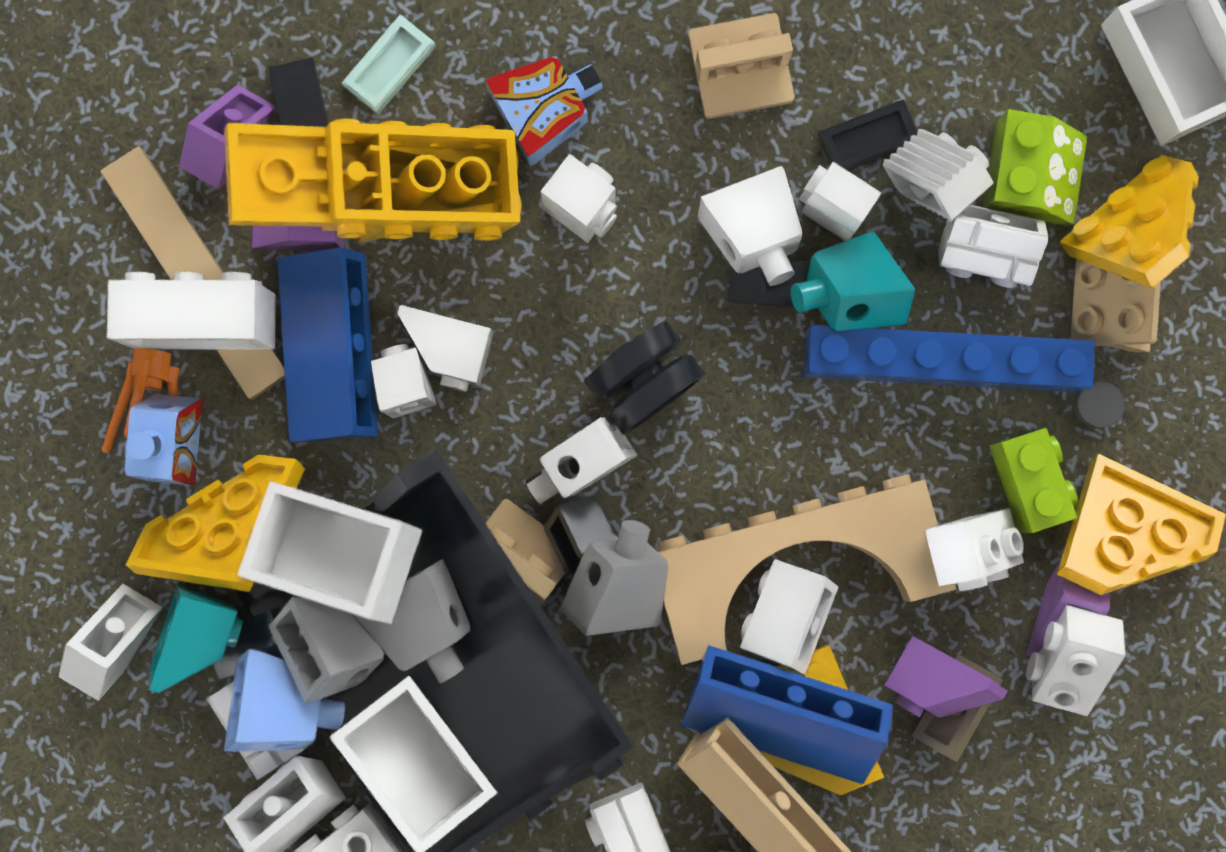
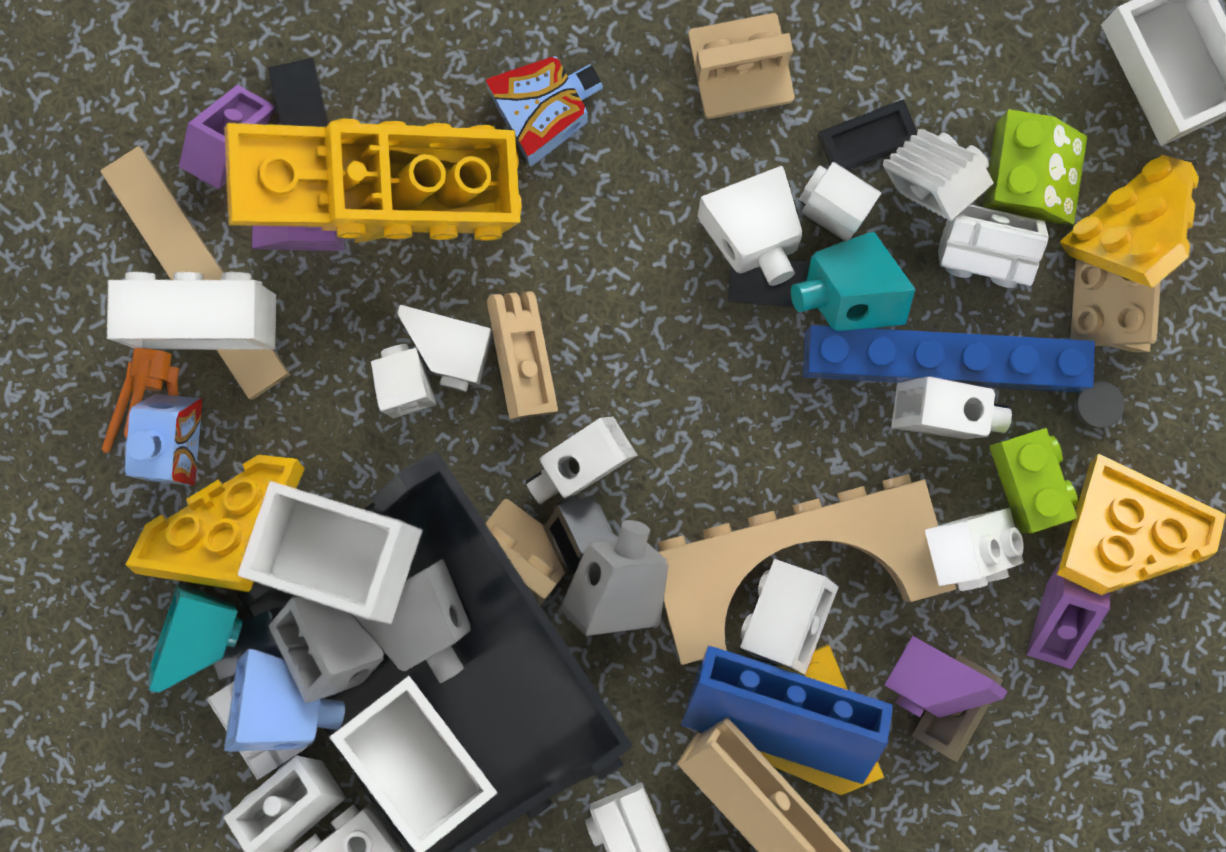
(108, 642): white slope -> none
(327, 346): blue brick -> none
(389, 64): light aqua tile -> none
(522, 355): none -> tan hinge
(581, 198): white brick -> none
(640, 372): black wheel -> none
(948, 409): none -> white torso
(1076, 660): white brick -> none

